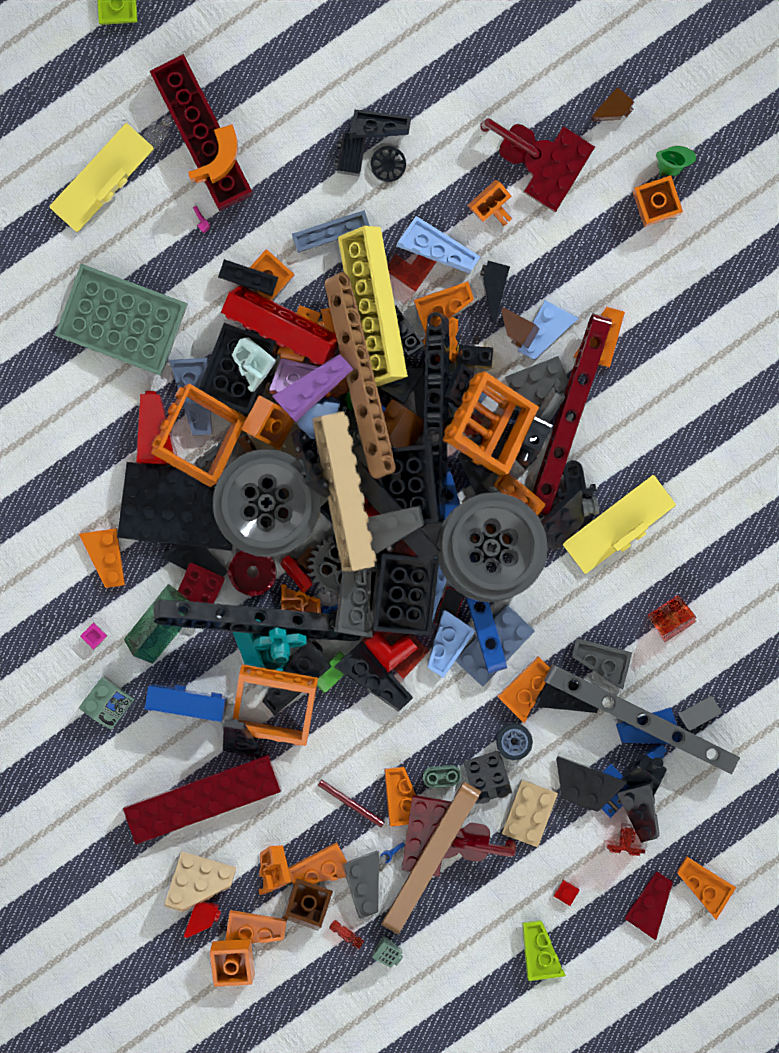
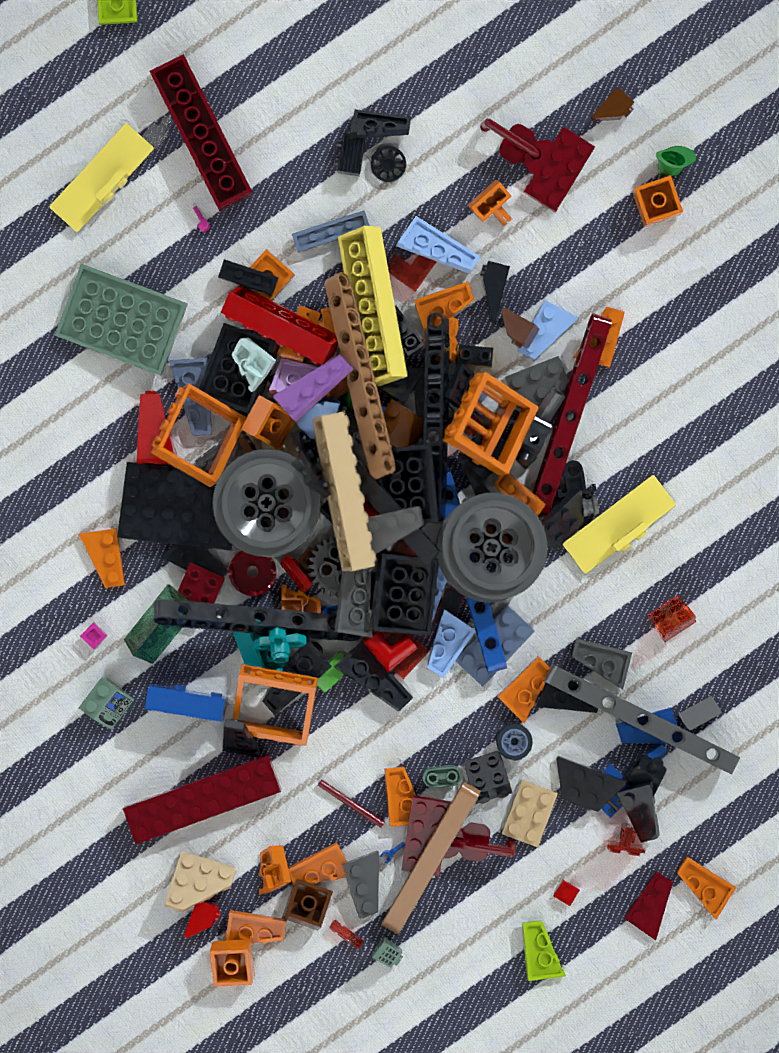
(225, 159): orange arch -> none

